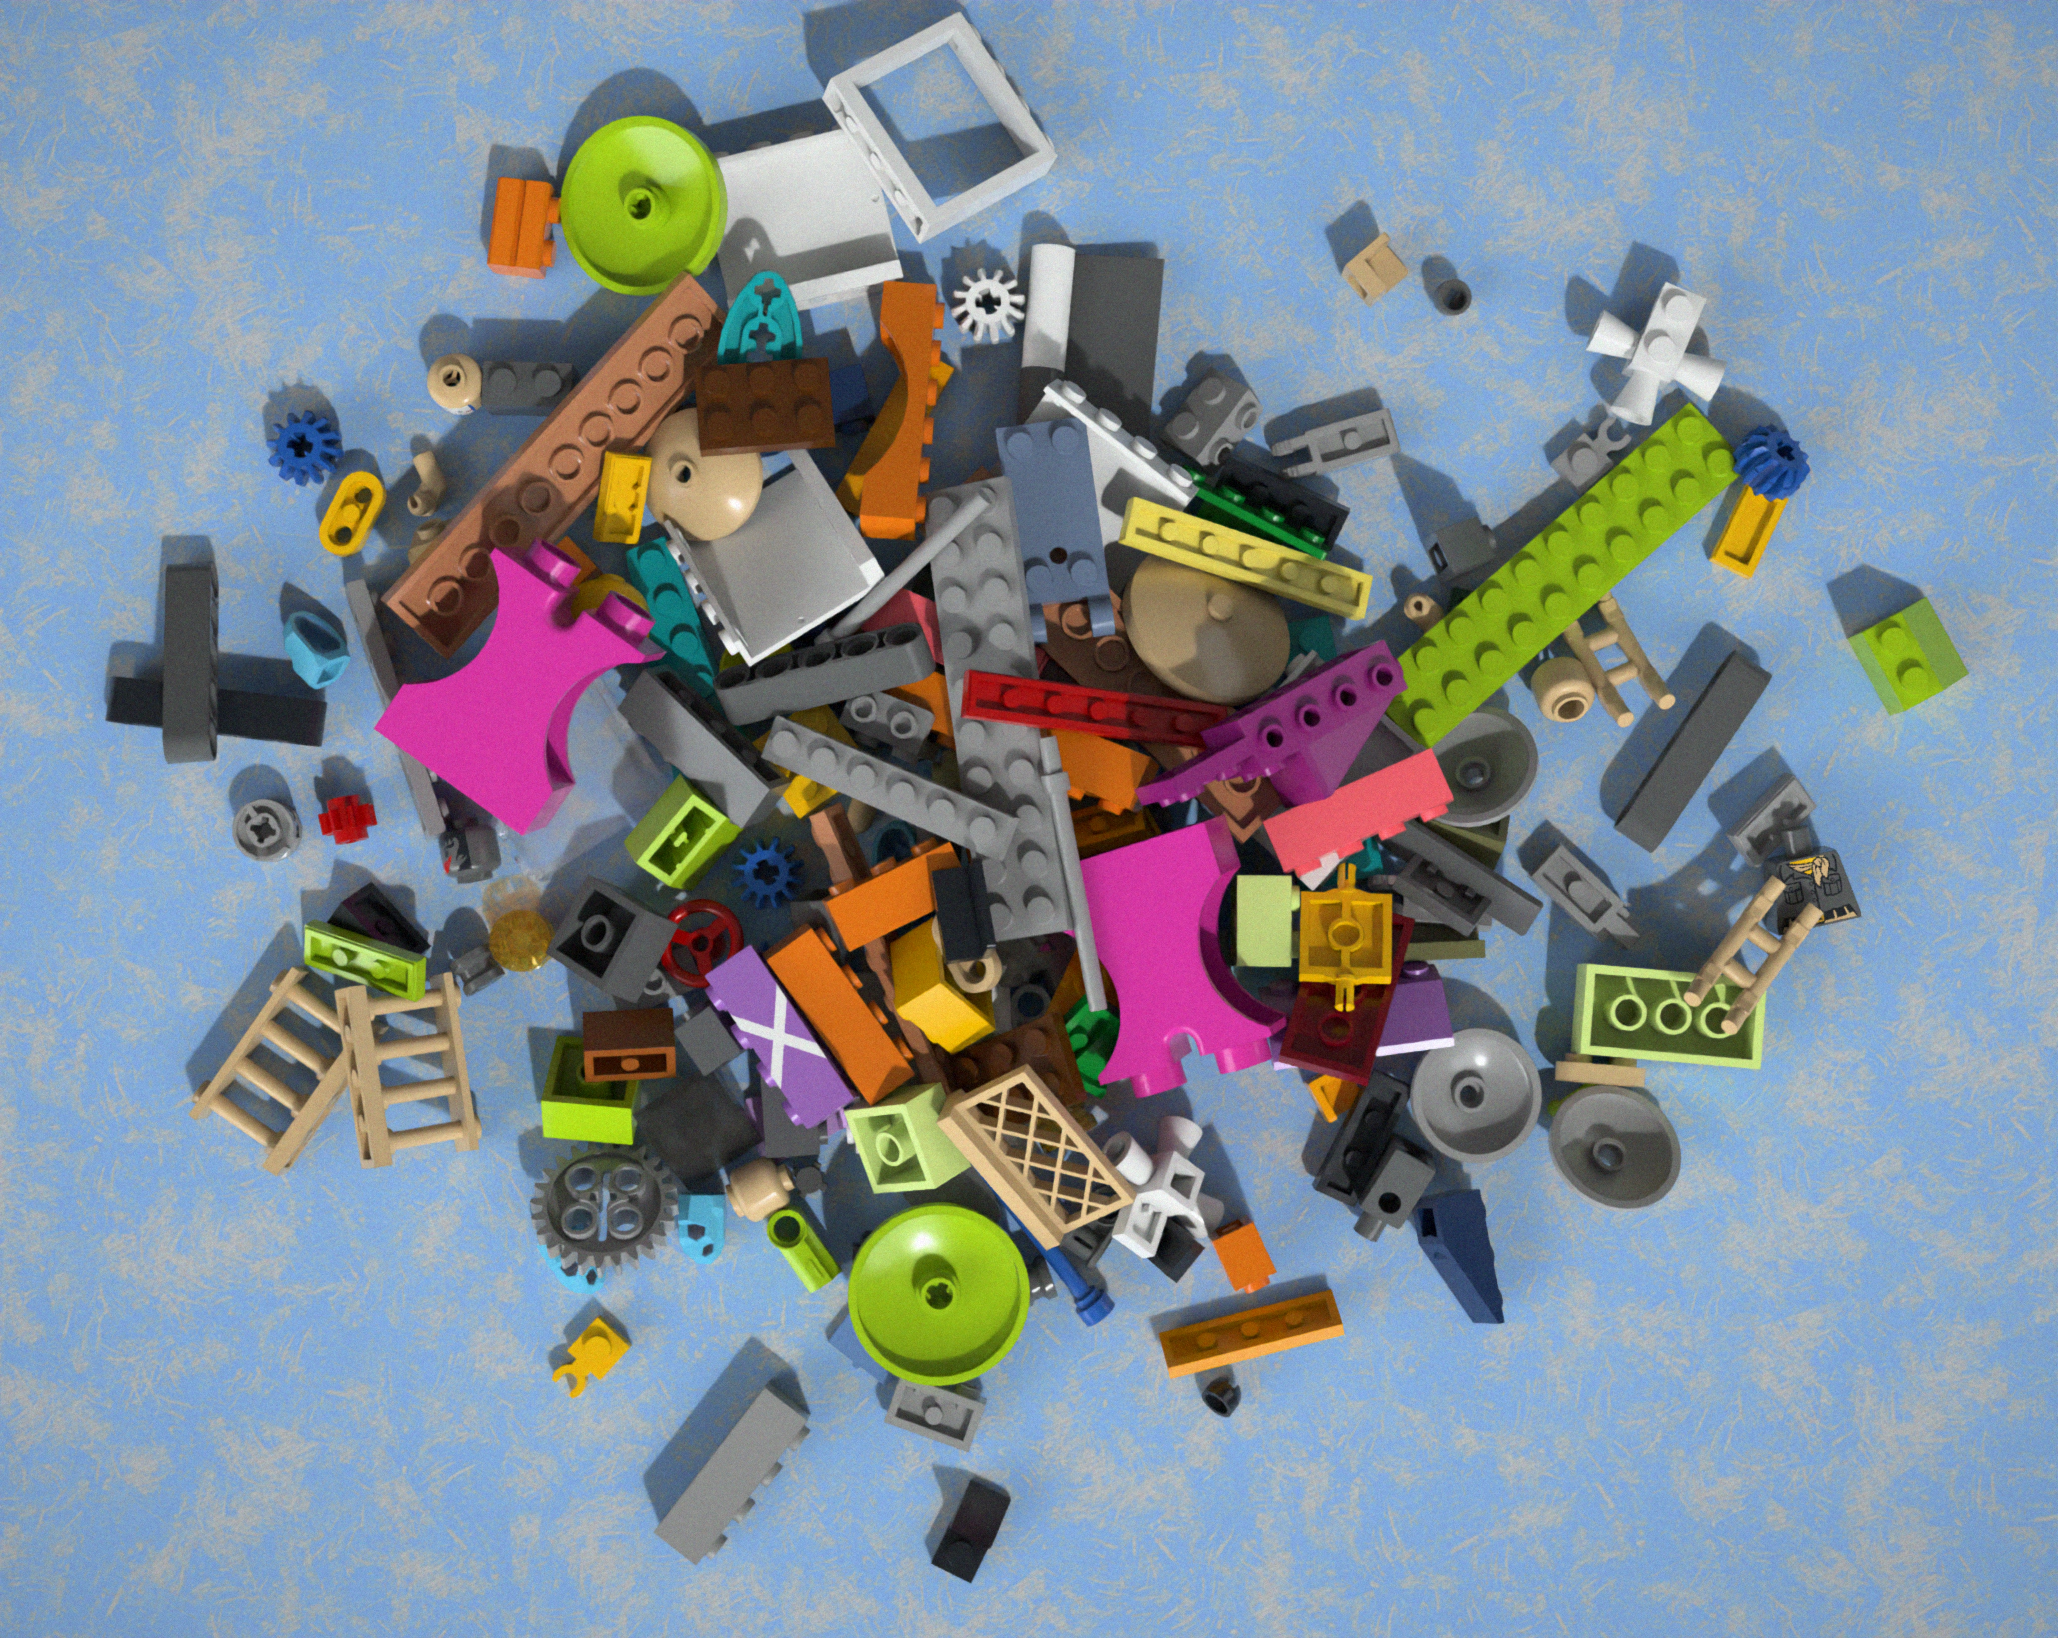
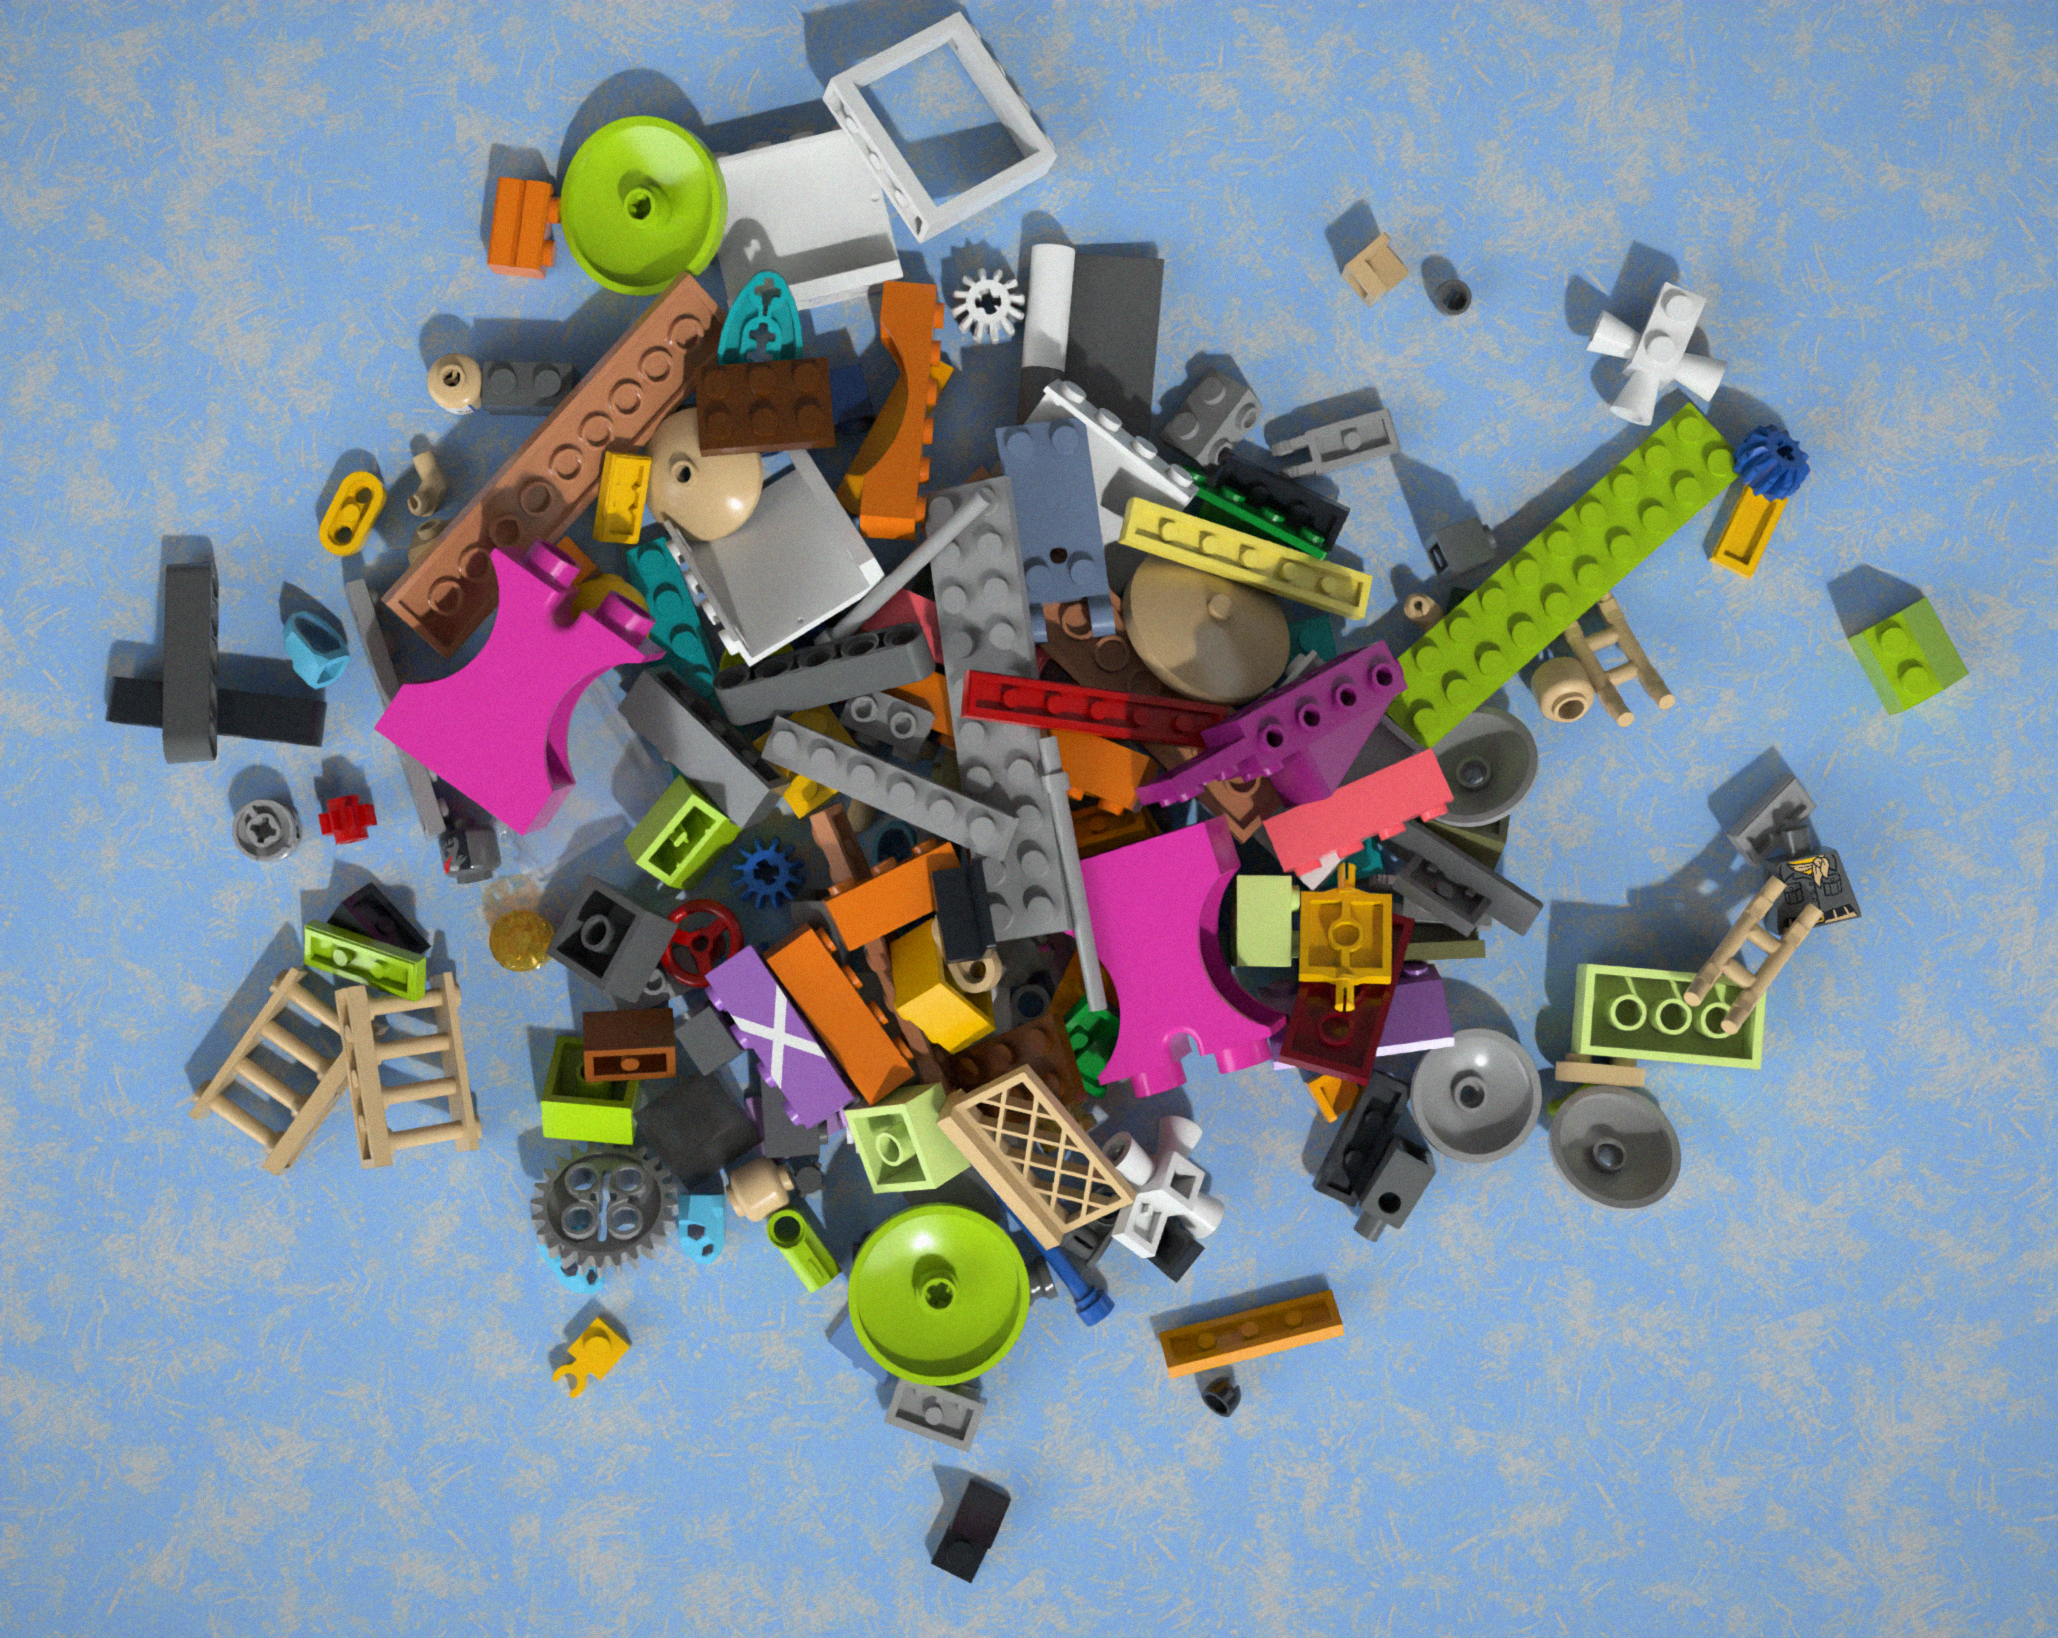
(294, 435): blue gear -> none
(476, 970): dark grey wheel -> none
(733, 1473): light grey brick -> none
(1242, 1255): orange brick -> none
(1457, 1242): dark blue slope -> none
(1583, 897): light grey hinge -> none
(1587, 459): light grey plate -> none
(1692, 751): dark grey beam -> none

